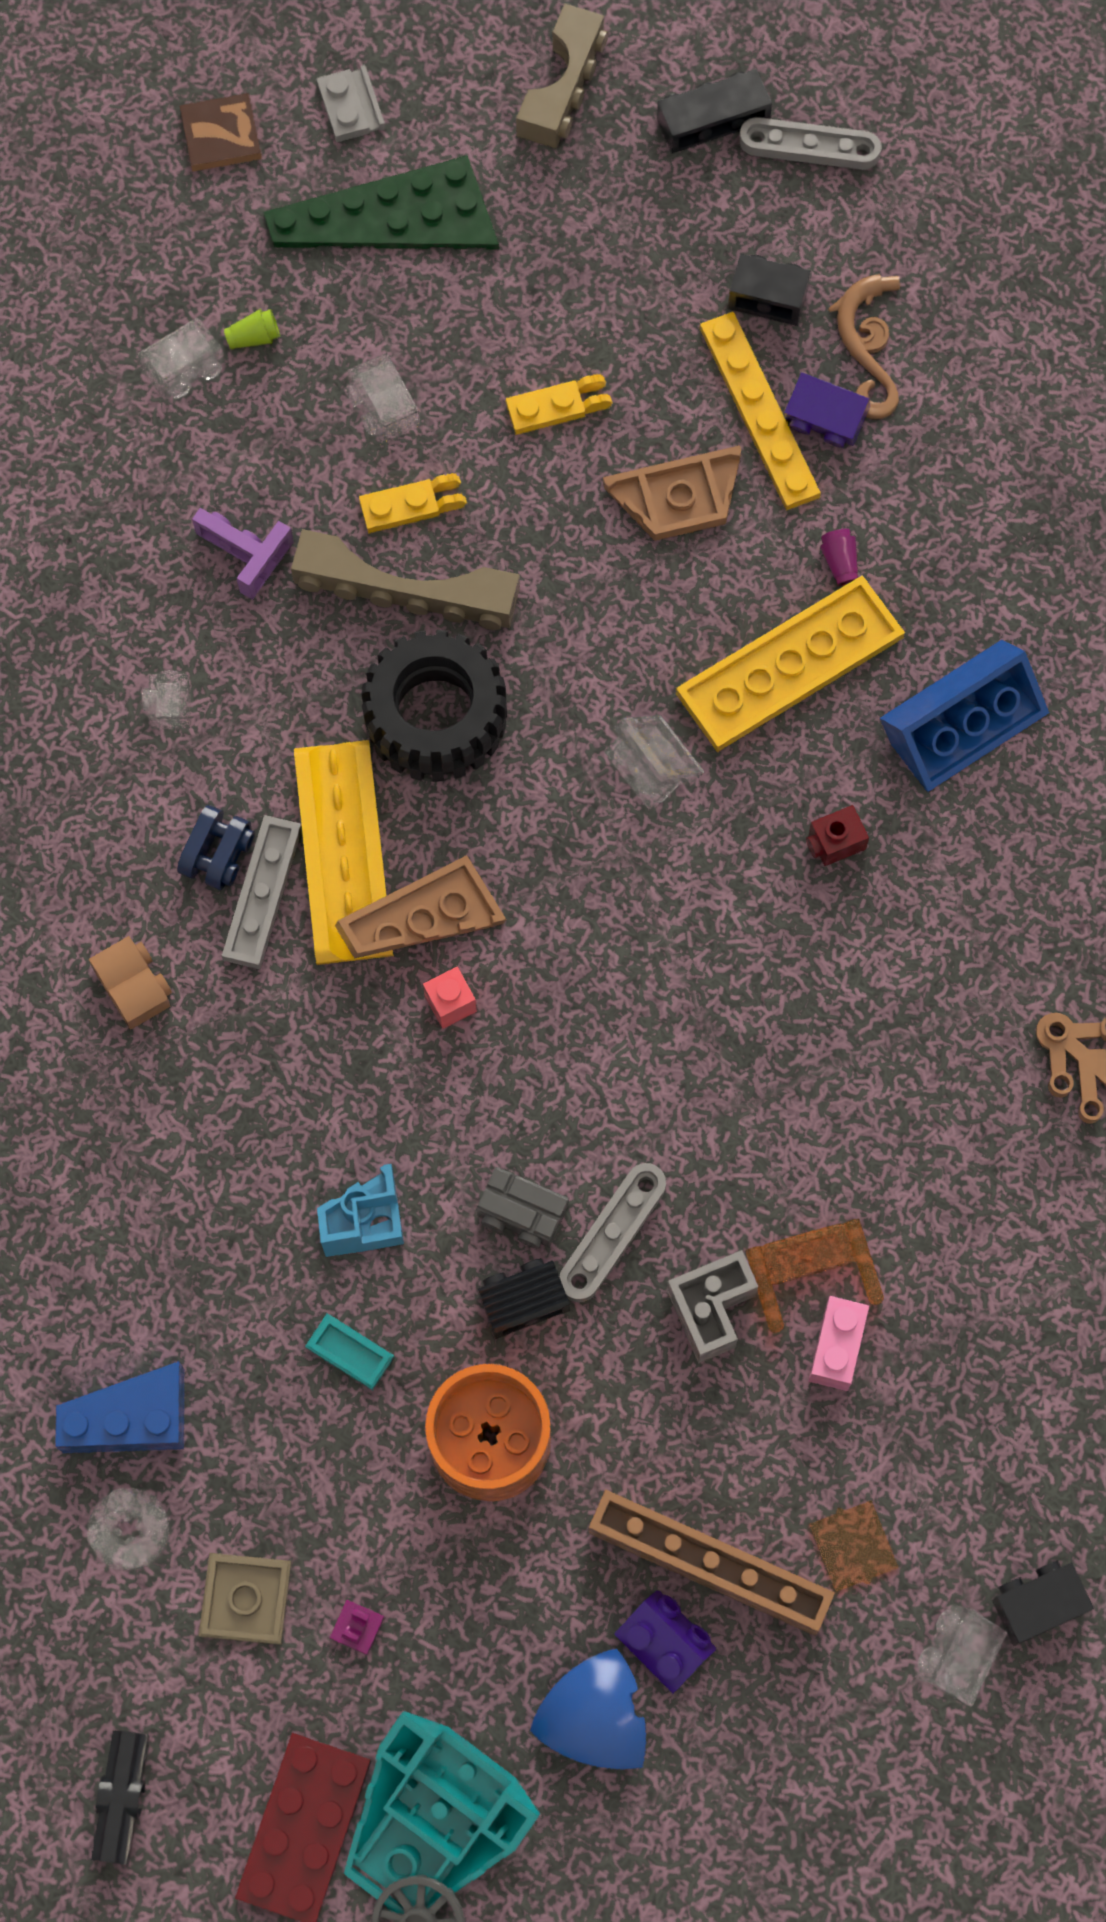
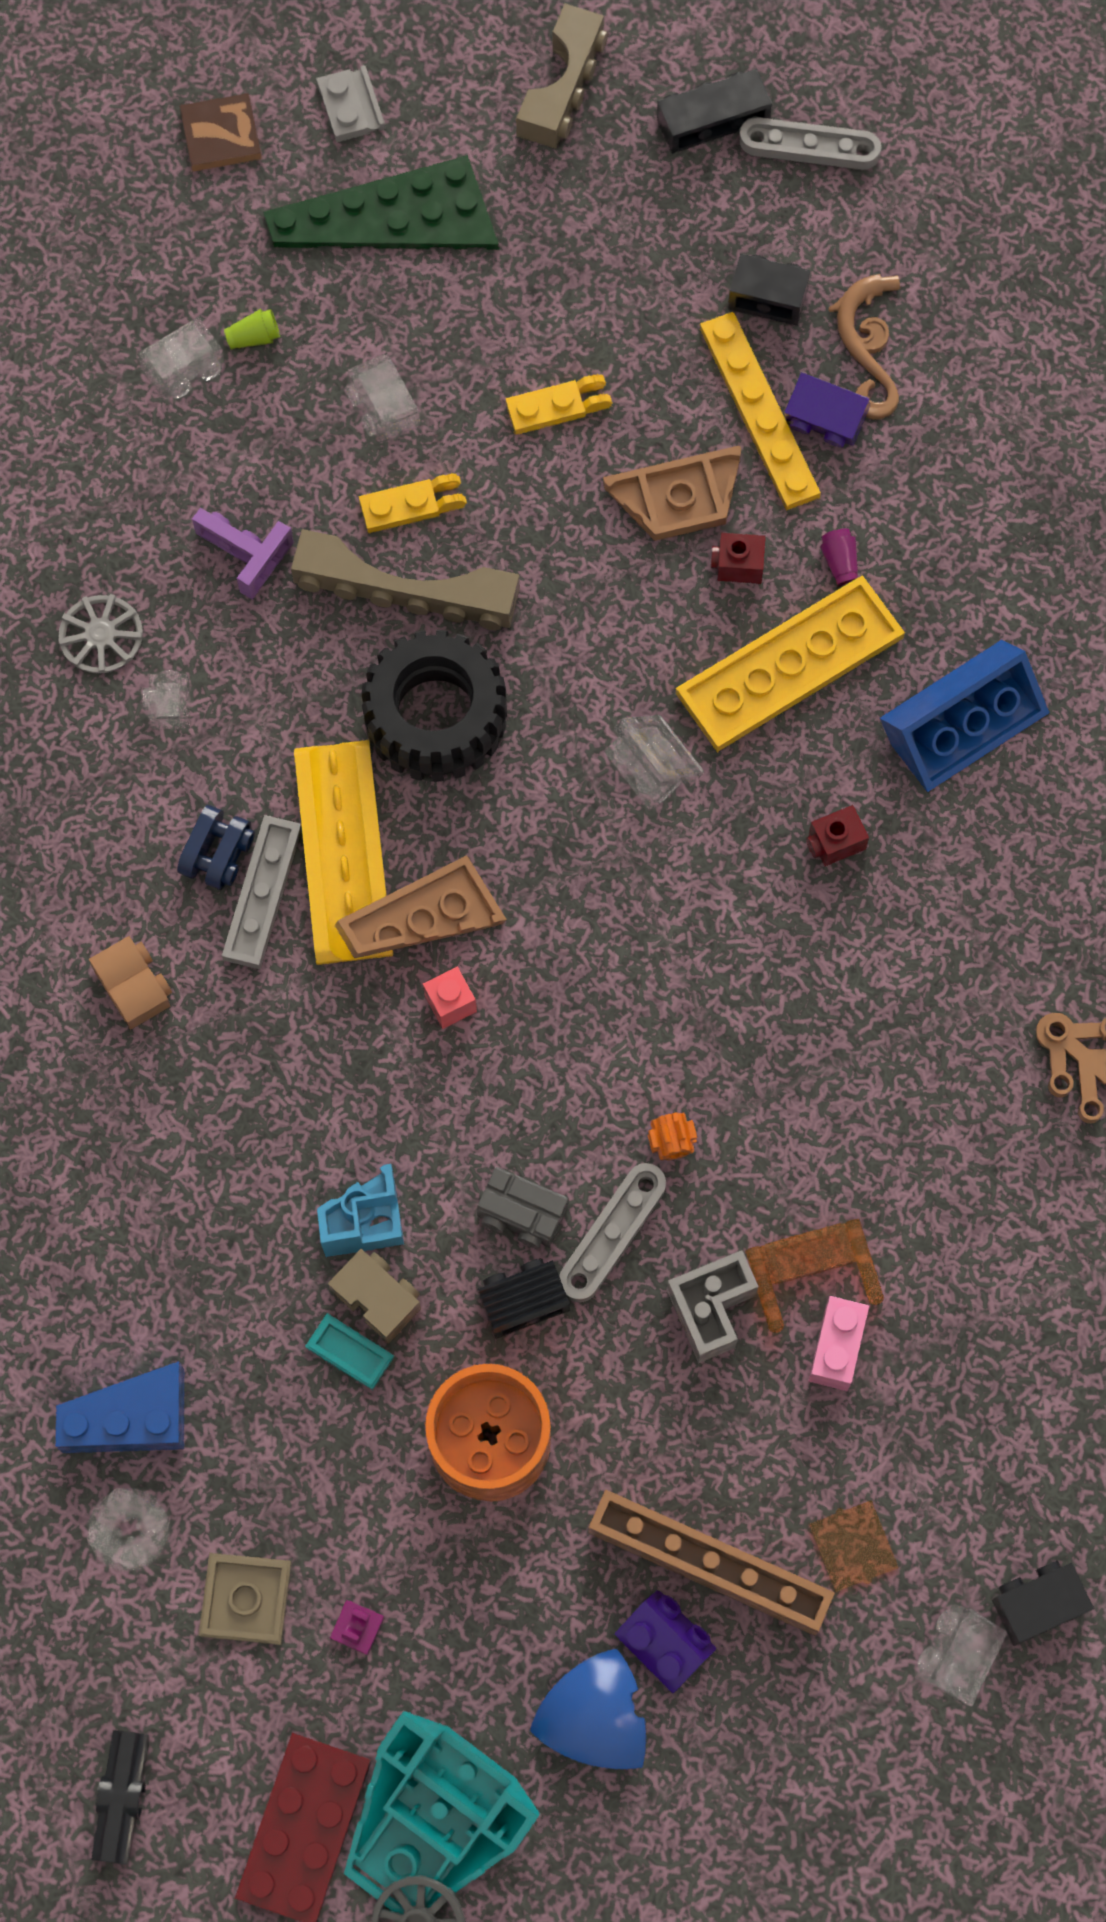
(100, 633): none -> light grey wheel
(369, 1286): none -> dark tan brick
(672, 1136): none -> orange gear
(739, 558): none -> dark red brick

